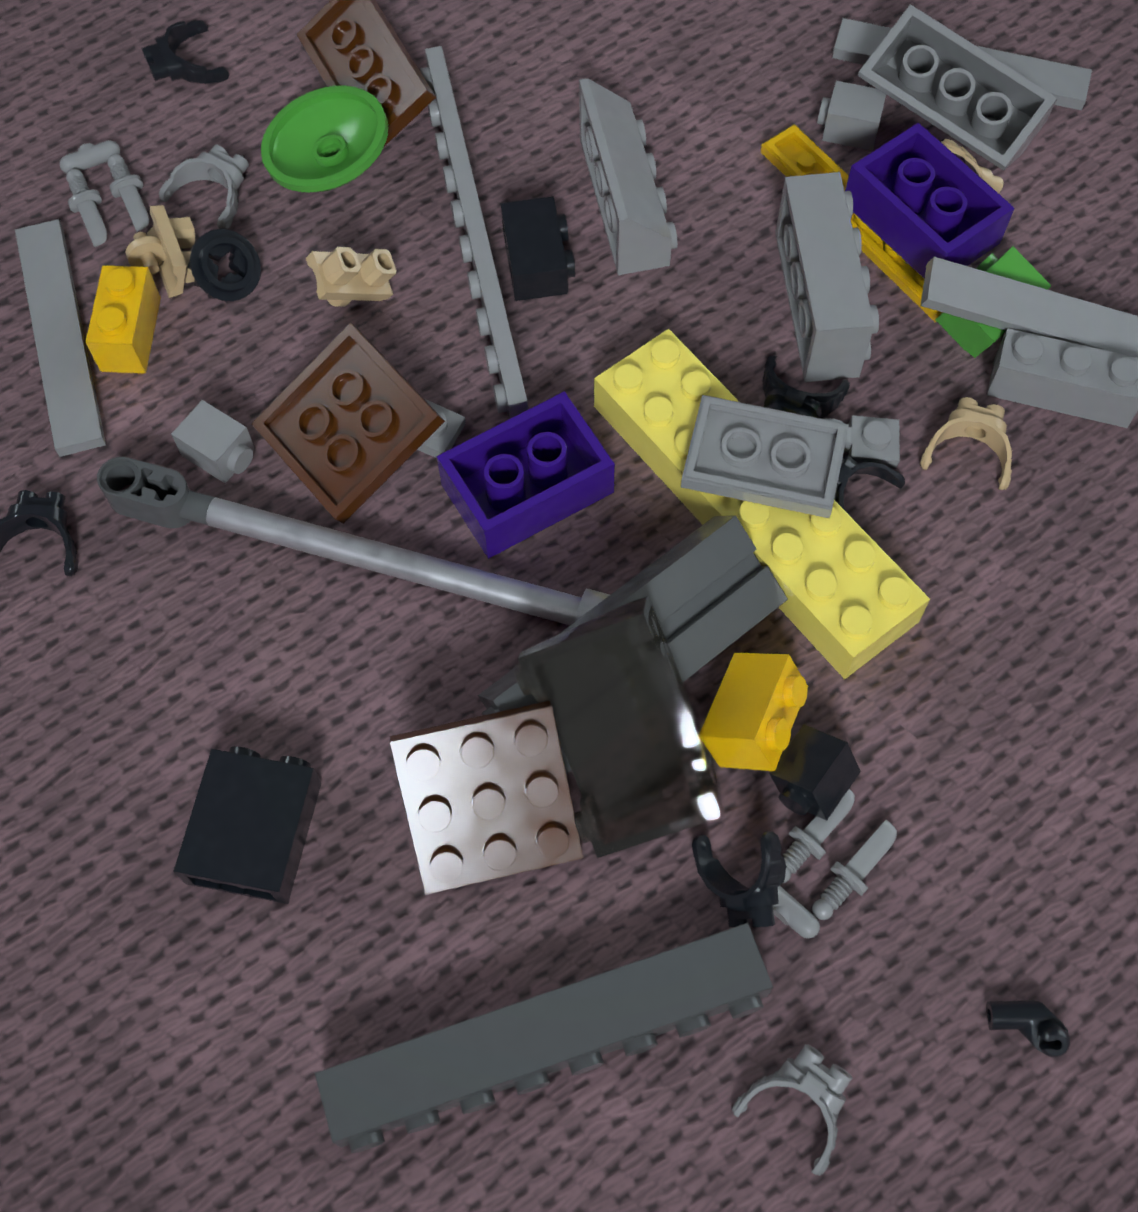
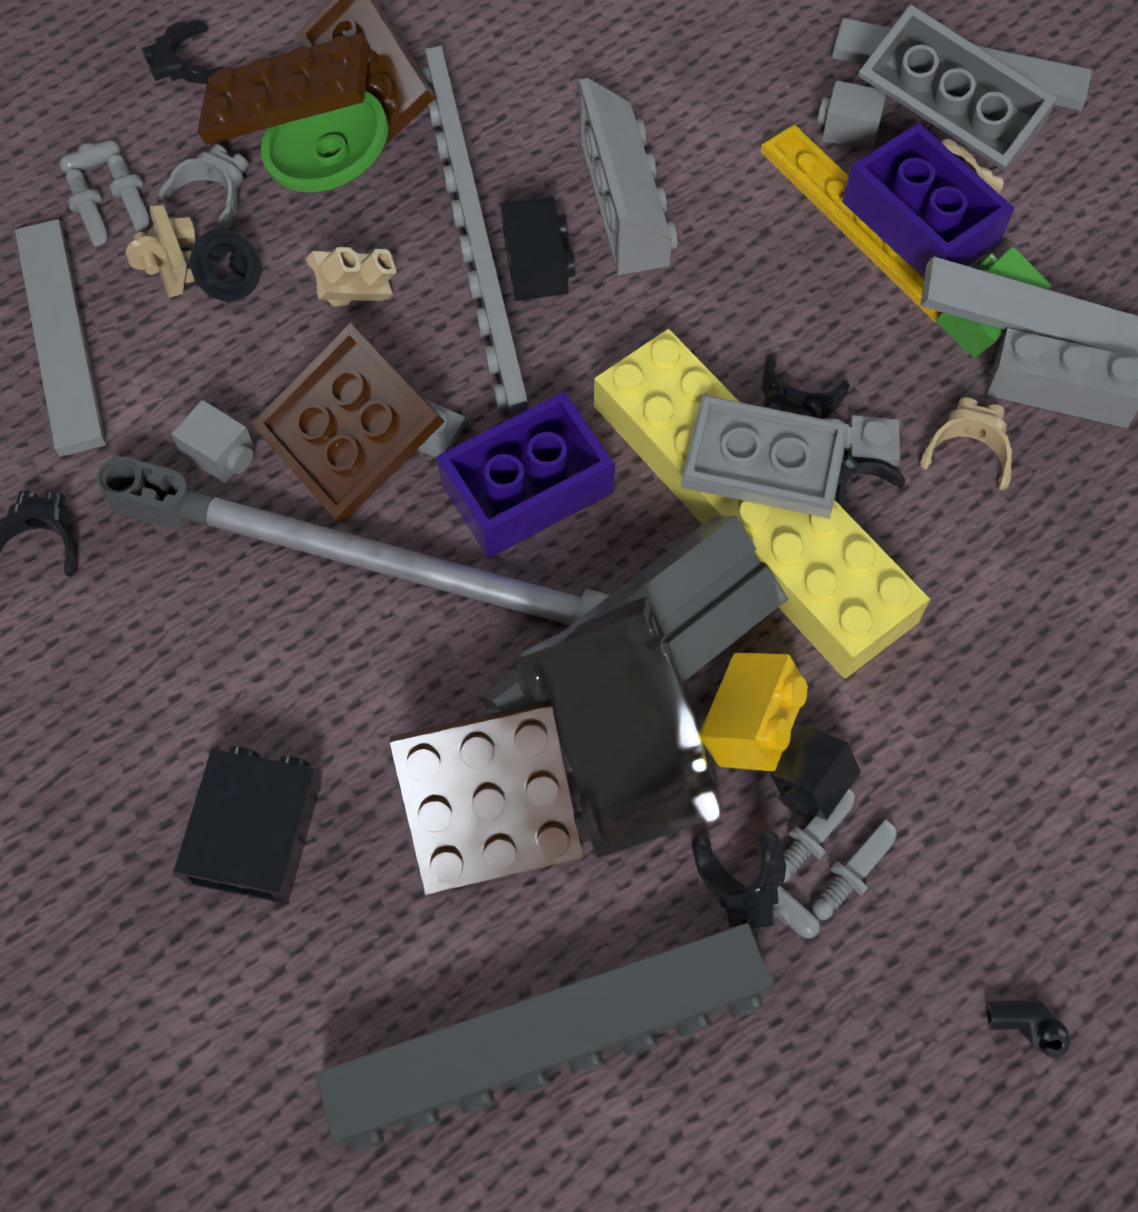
(123, 319): yellow brick -> none
(284, 88): none -> reddish brown plate
(817, 1081): light grey helmet -> none
(825, 277): light grey brick -> none

